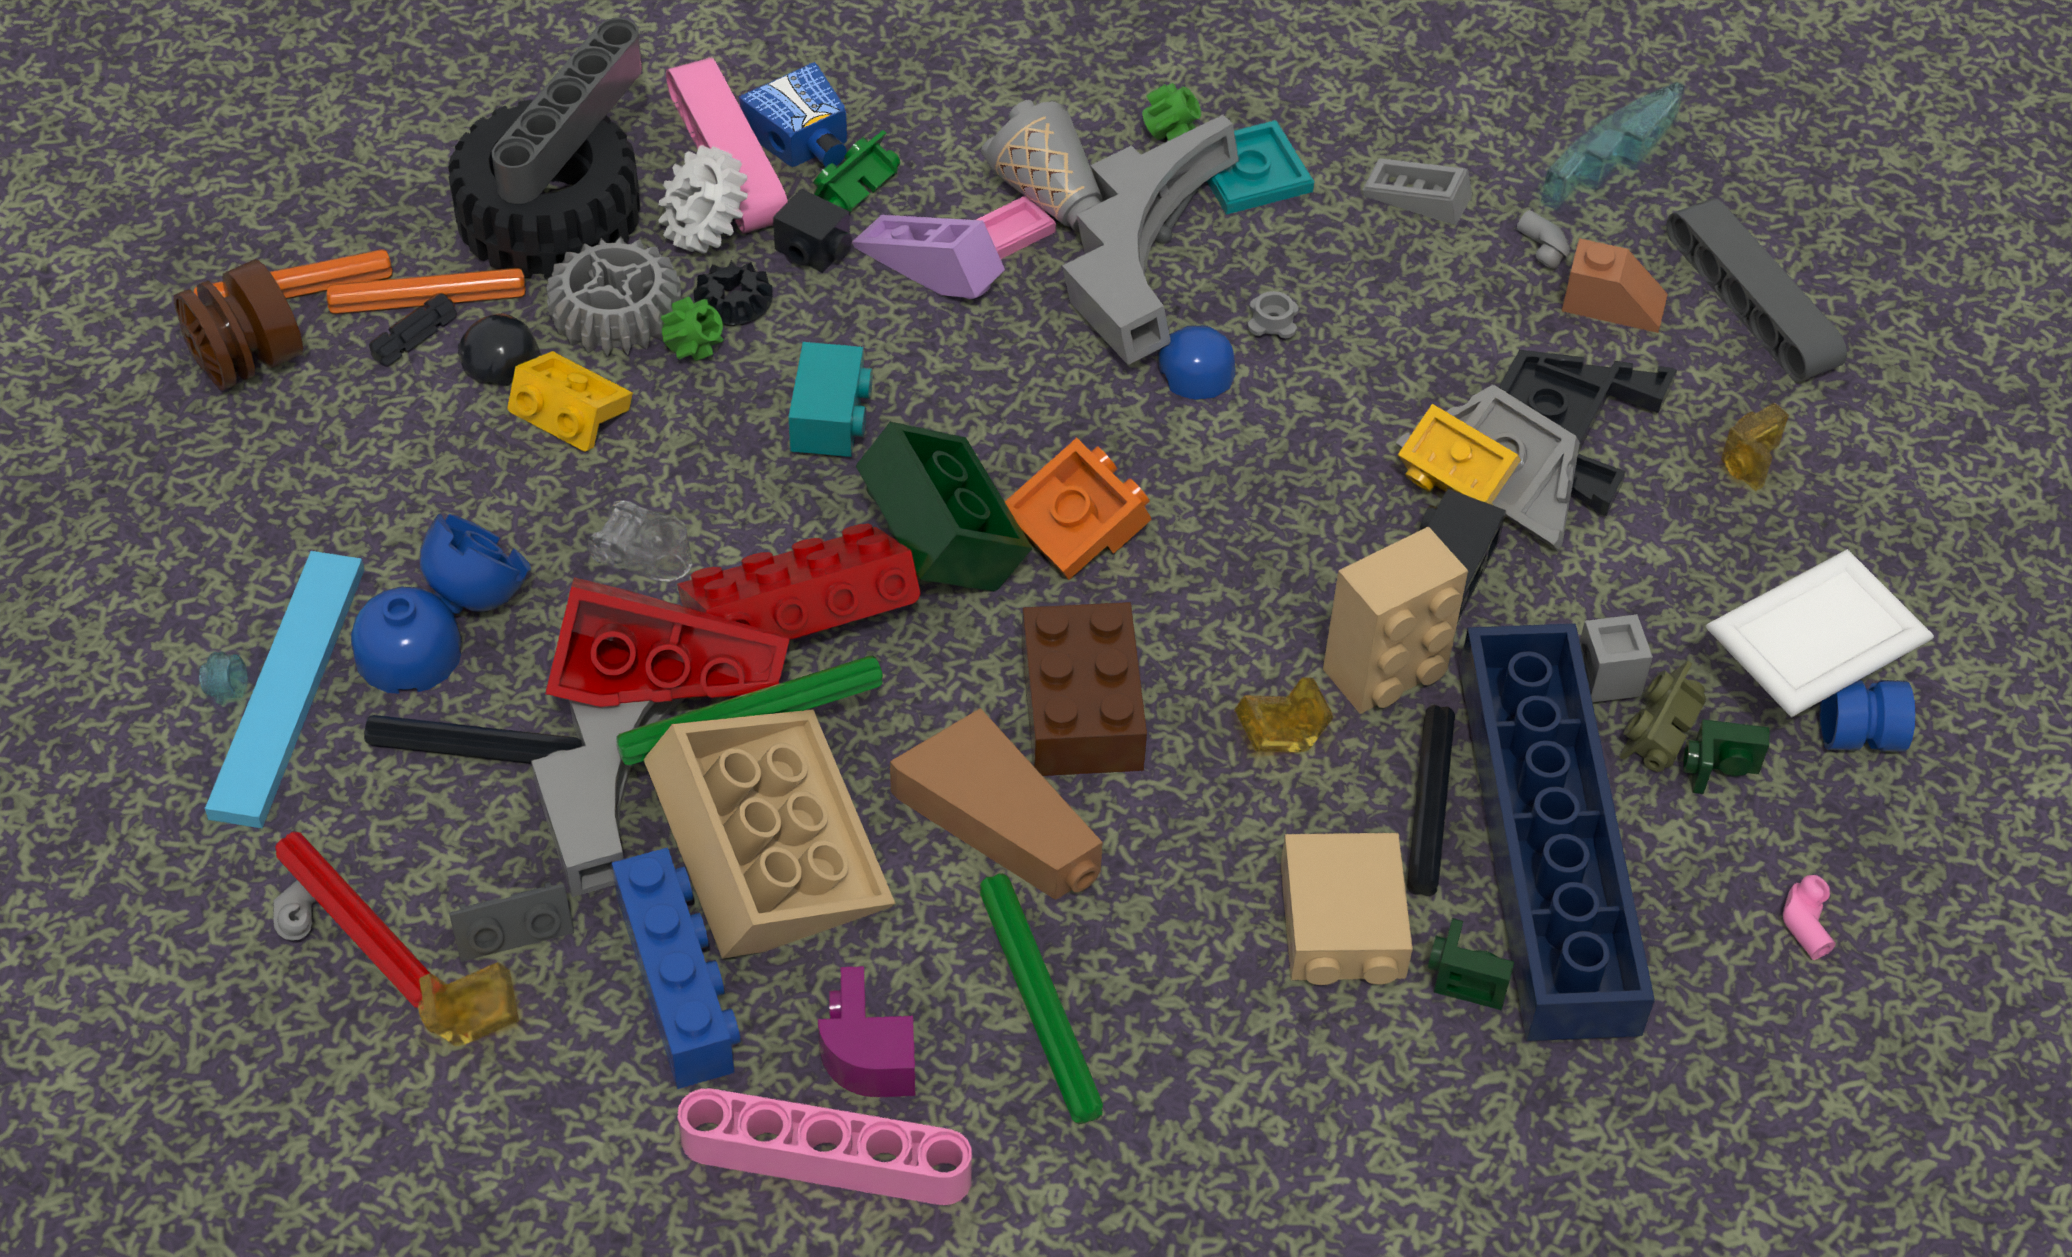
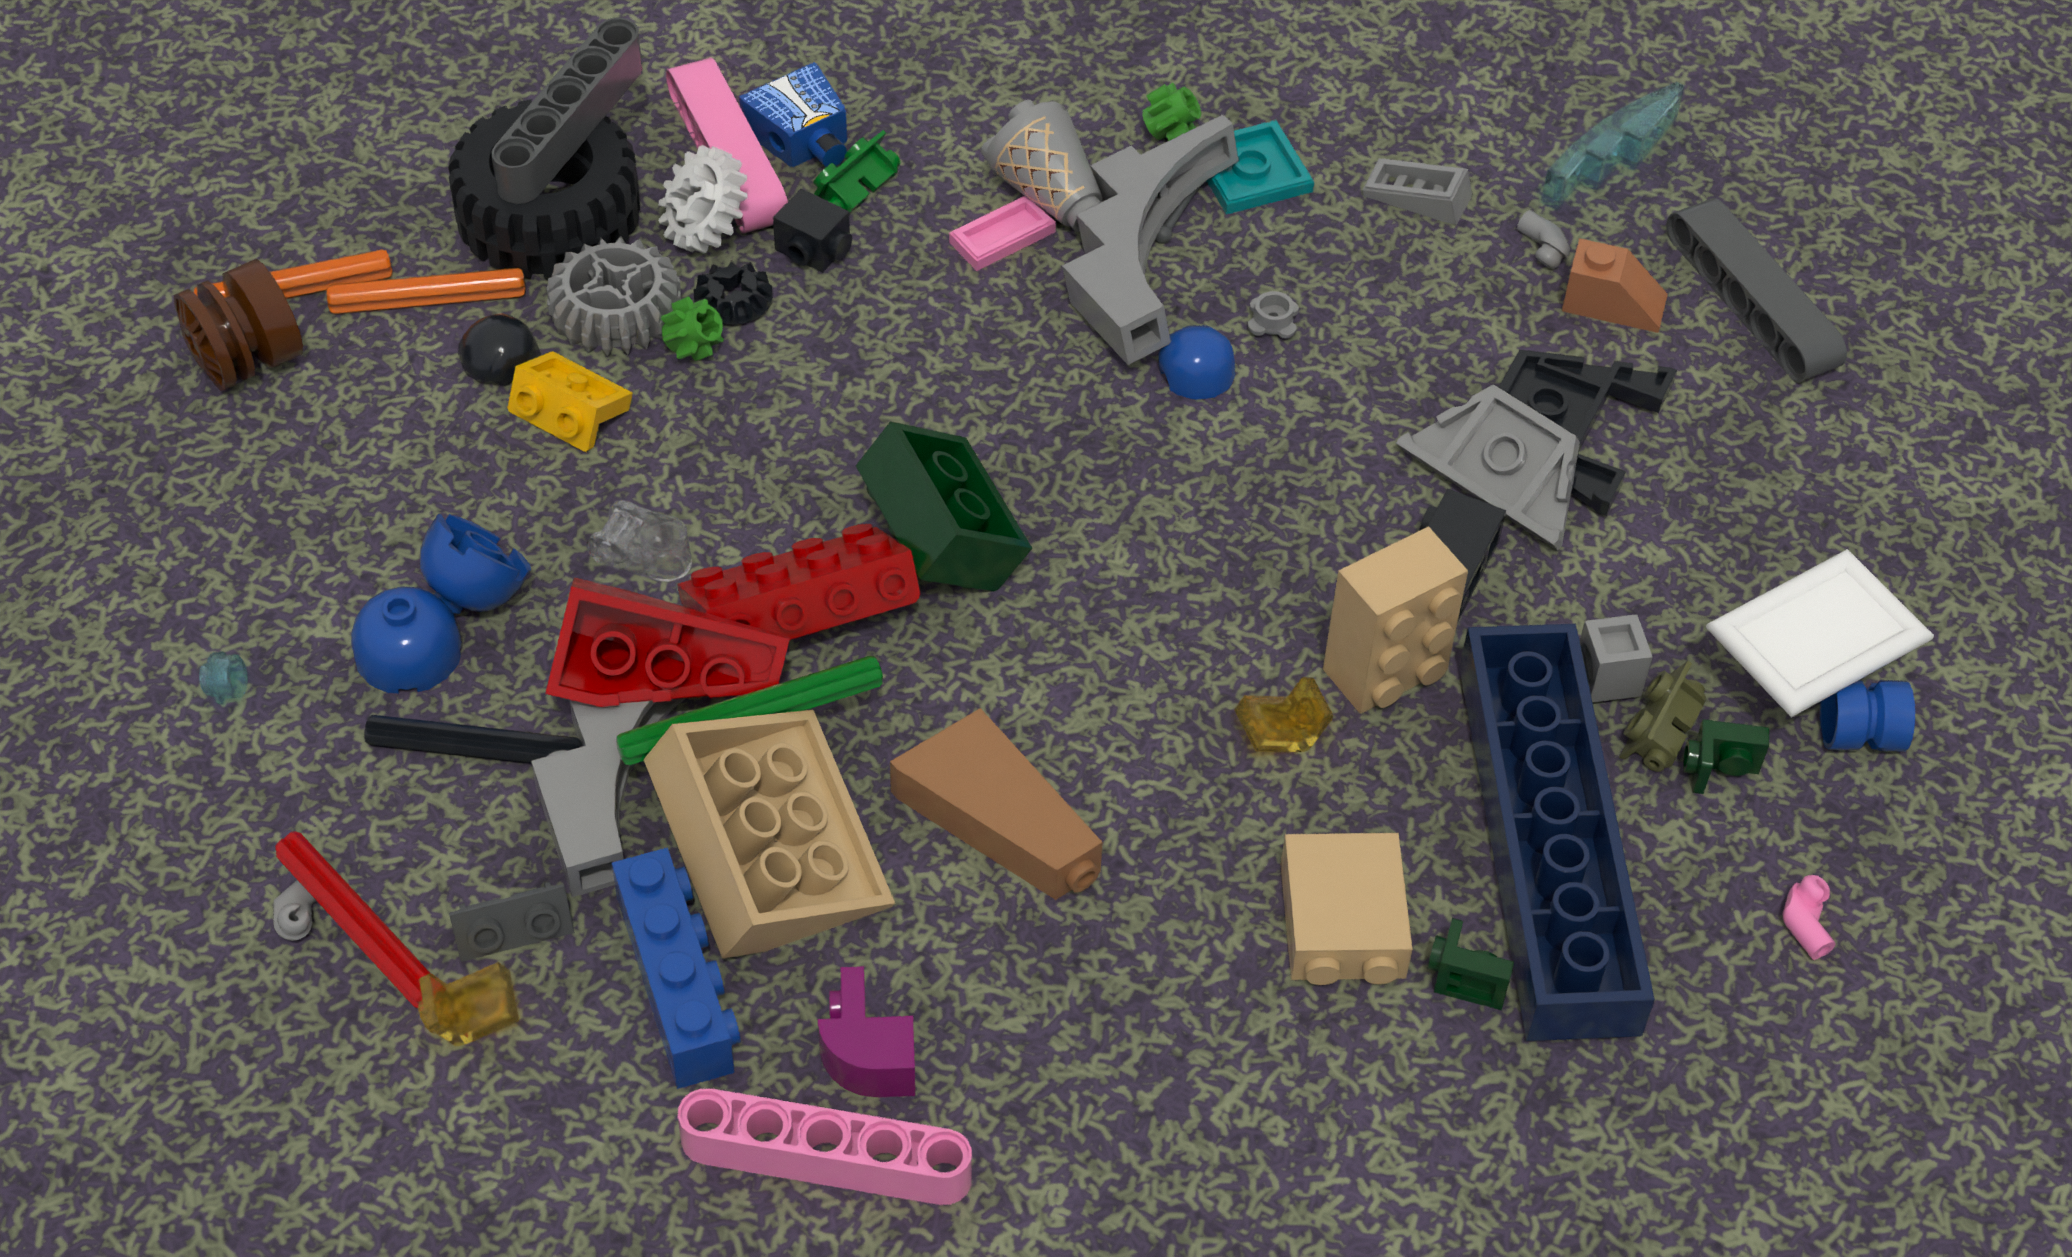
(285, 690): medium azure tile -> none
(412, 329): black axle -> none
(828, 398): teal brick -> none
(938, 253): lavender slope -> none
(1041, 999): green axle -> none
(1078, 508): orange plate -> none
(1083, 689): reddish brown brick -> none
(1431, 801): black axle -> none
(1456, 457): yellow bracket -> none
(1750, 442): clear yellow bracket -> none

